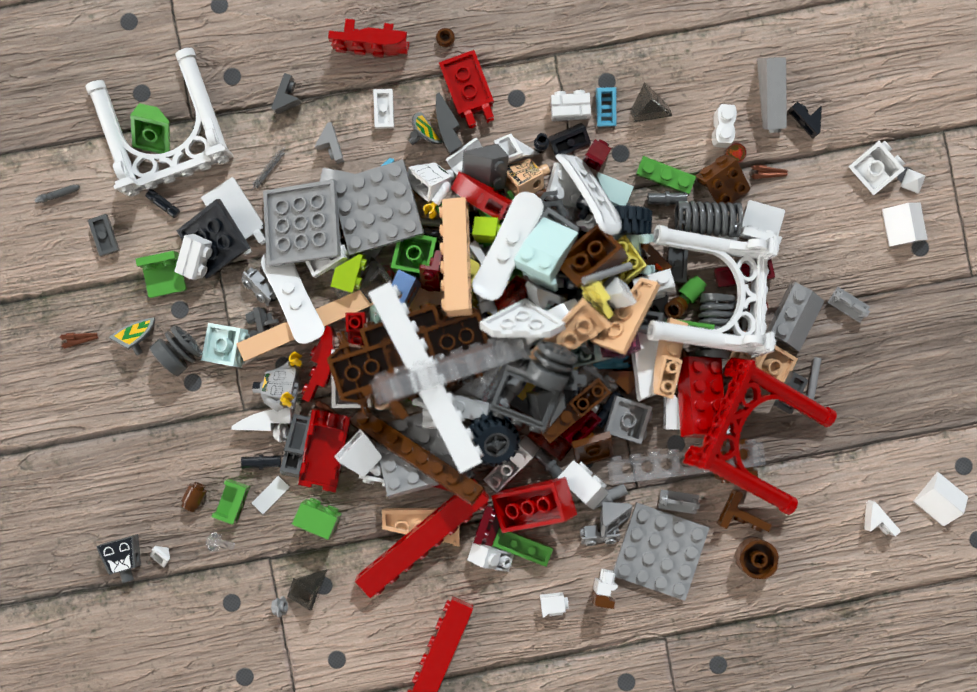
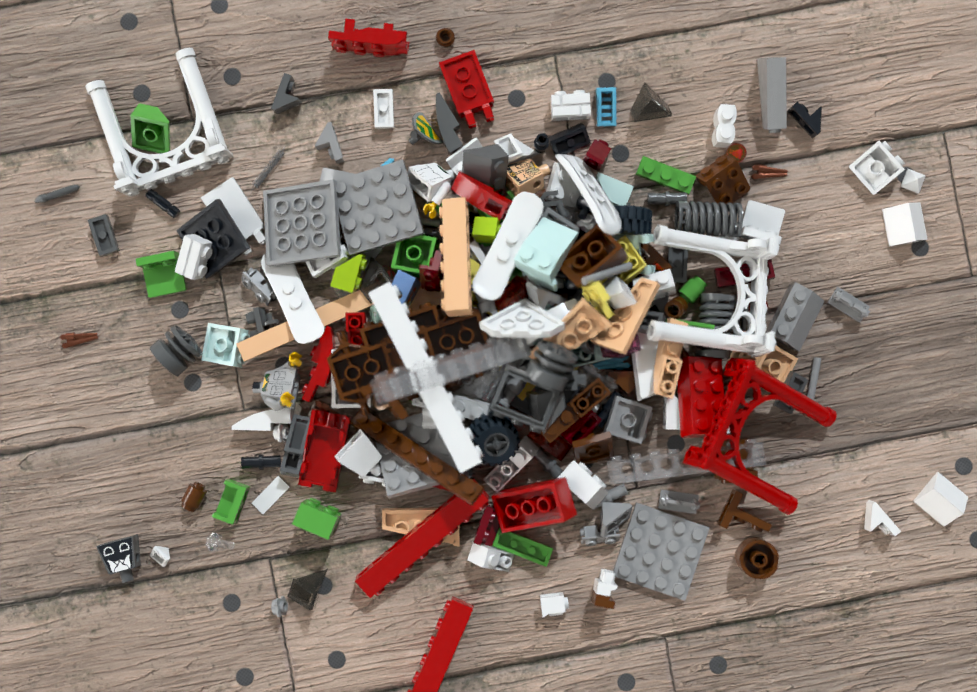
(133, 334): shield -> none

